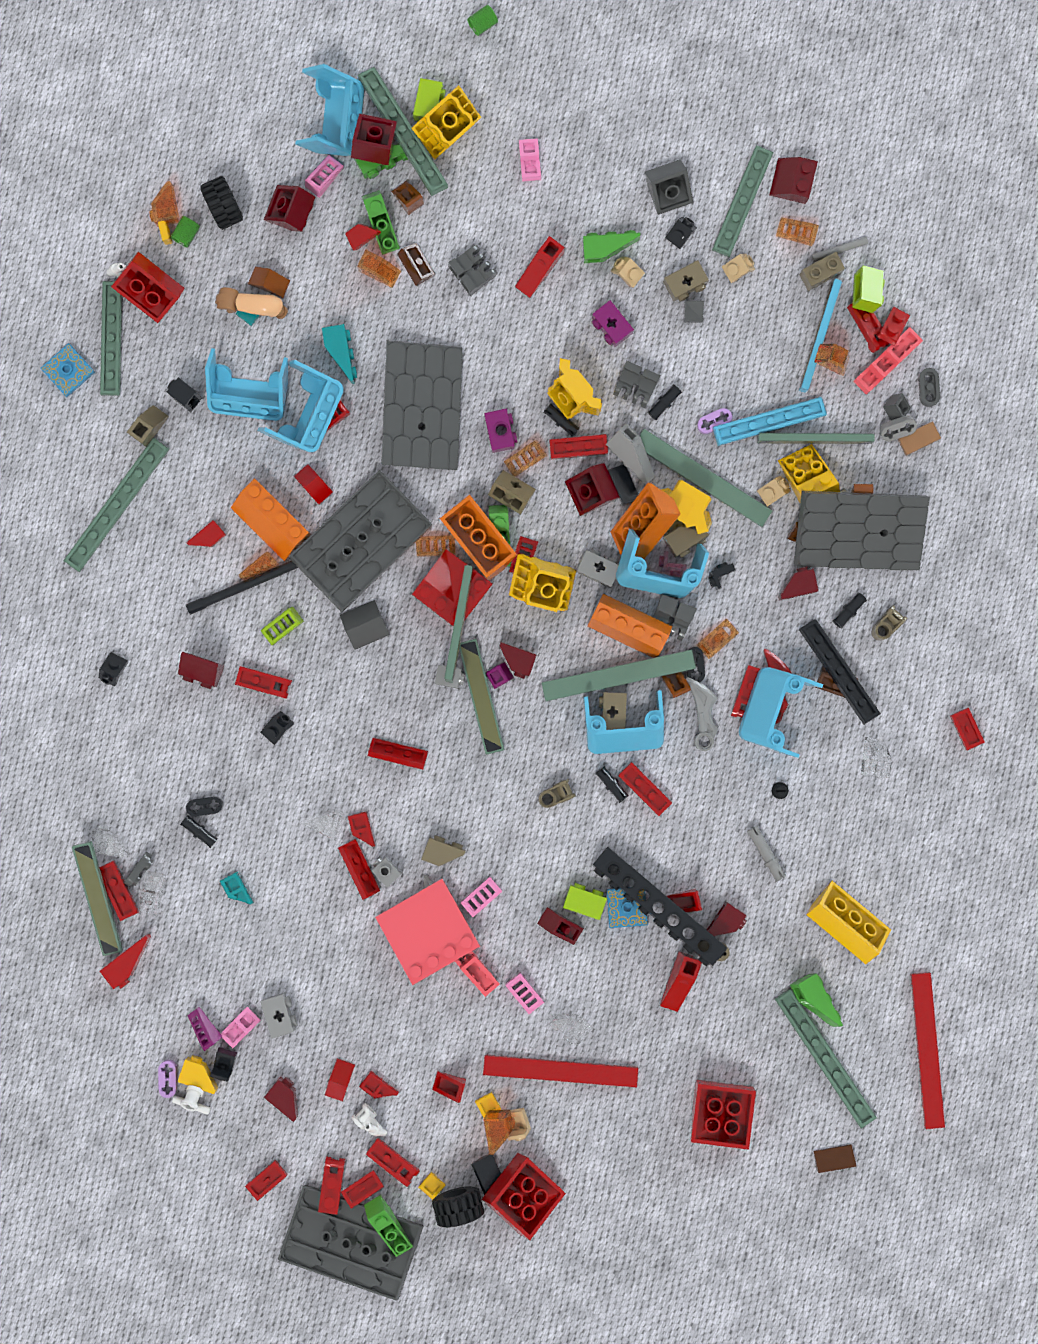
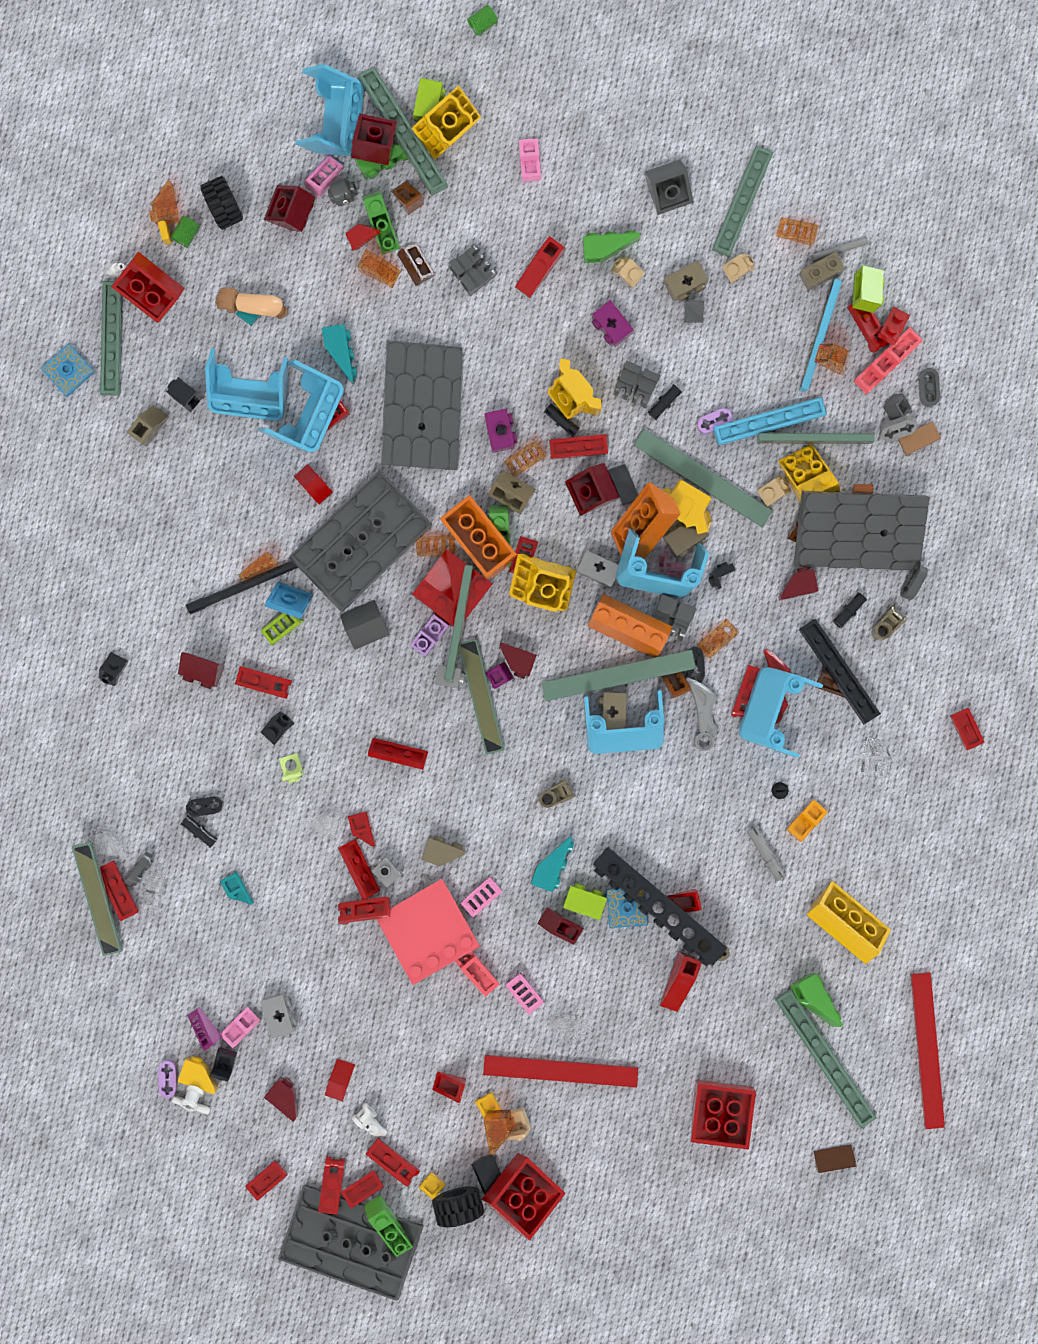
(116, 505): sand green tile -> none
(124, 965): red slope -> none
(207, 536): red tile -> none
(269, 281): dark orange slope -> none
(269, 520): orange slope -> none
(289, 600): none -> dark azure plate
(291, 776): none -> yellowish green bracket
(342, 192): none -> dark grey head
(364, 910): none -> red plate
(377, 1087): red tile -> none
(430, 634): none -> lavender slope
(548, 869): none -> teal slope
(612, 784): black pin -> none
(631, 451): light grey slope -> none
(645, 789): red plate -> none
(681, 232): black bracket -> none
(727, 920): dark red slope -> none
(793, 179): dark red slope -> none
(807, 820): none -> light orange slope
(914, 582): none -> dark grey beam

